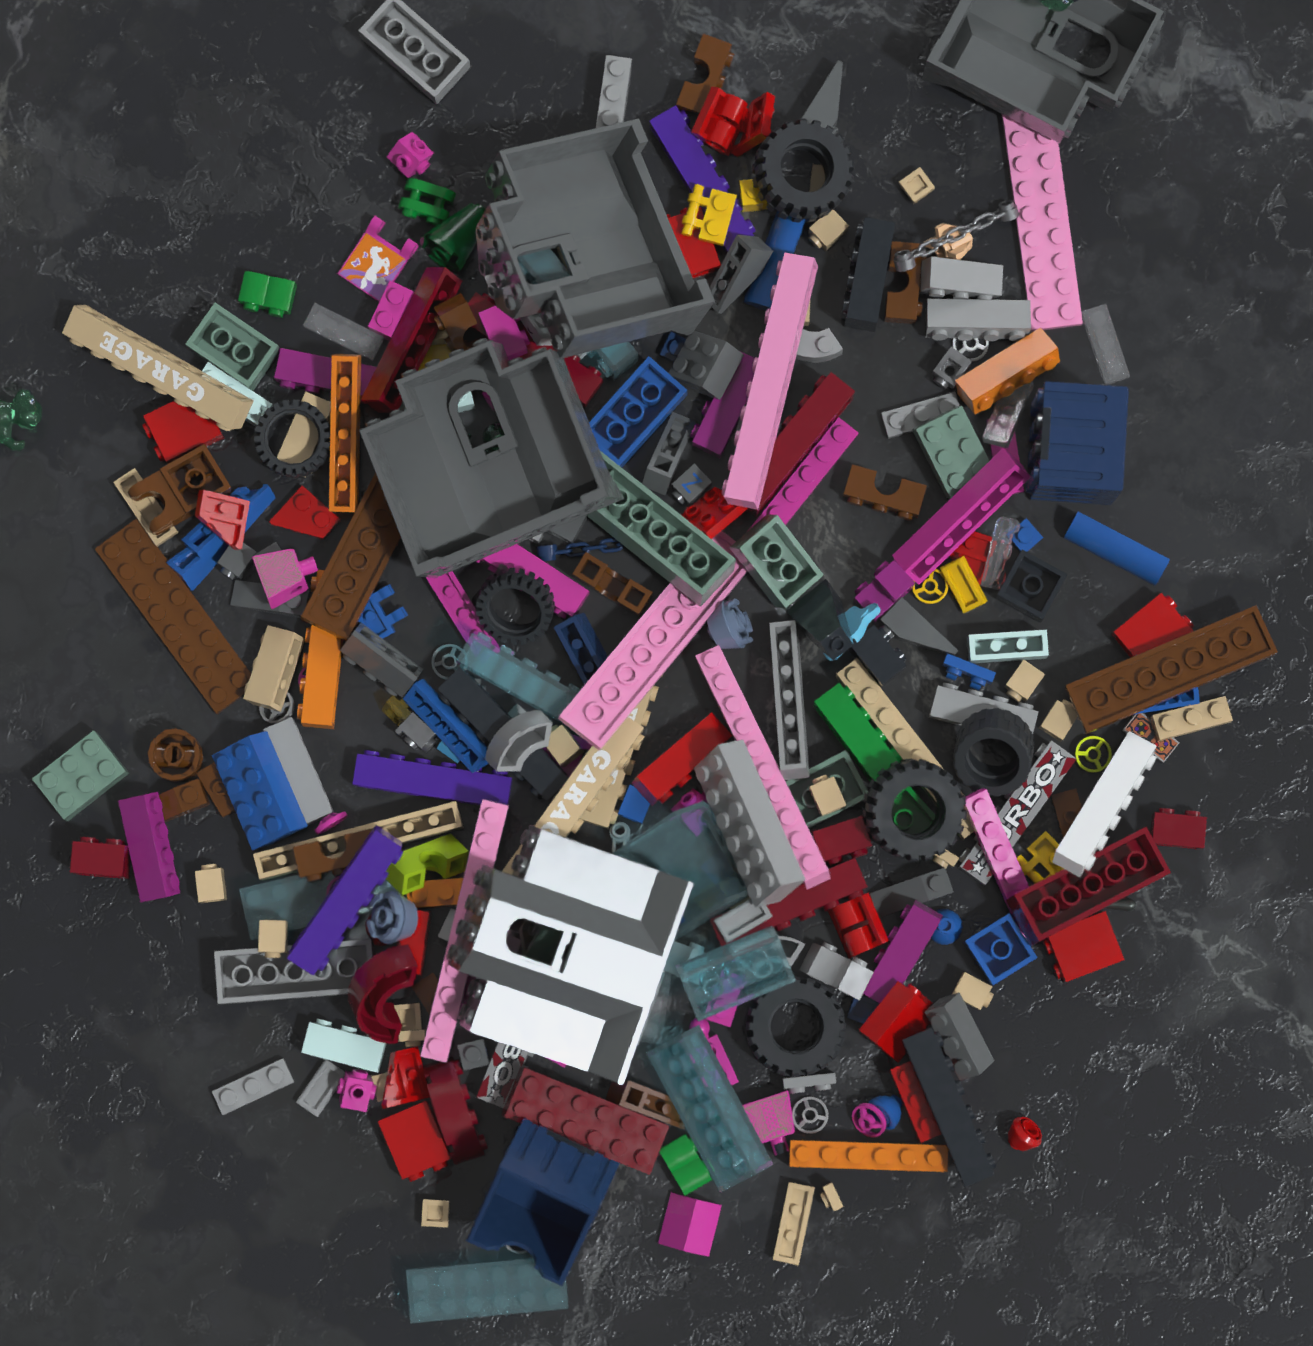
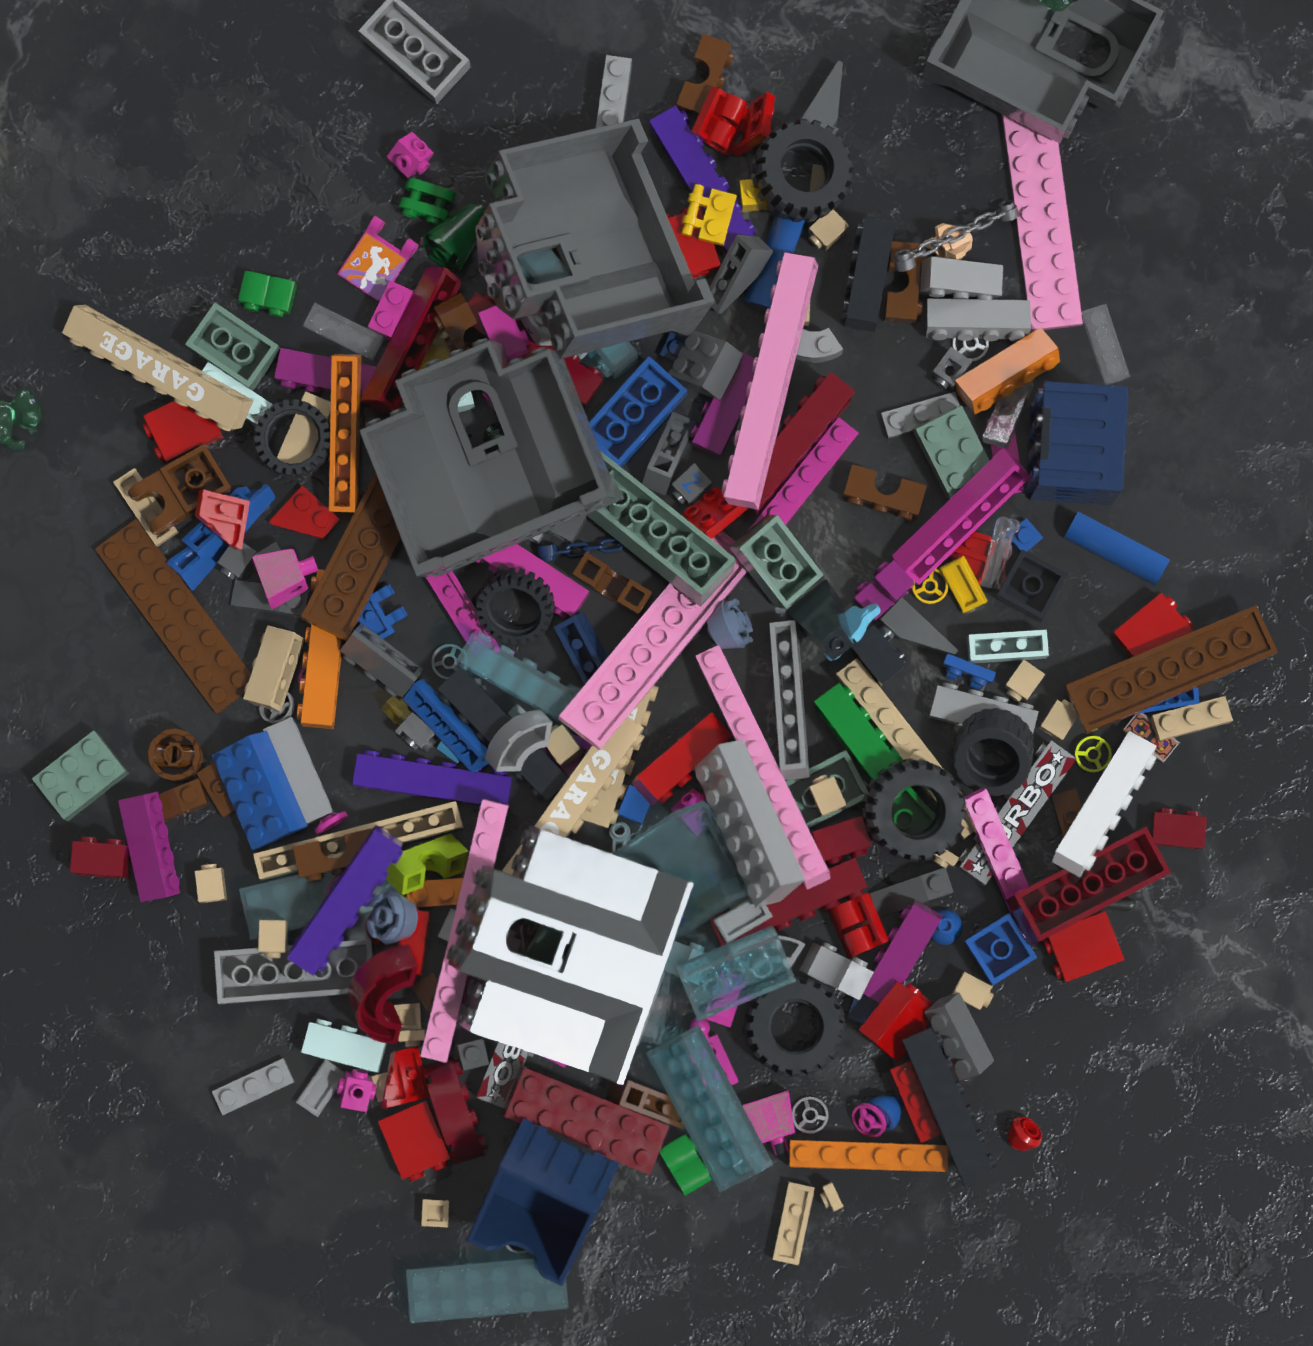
(689, 1224): dark pink slope -> none
(798, 1084): light grey plate -> none
(916, 185): tan plate -> none
(1043, 852): yellow plate -> none

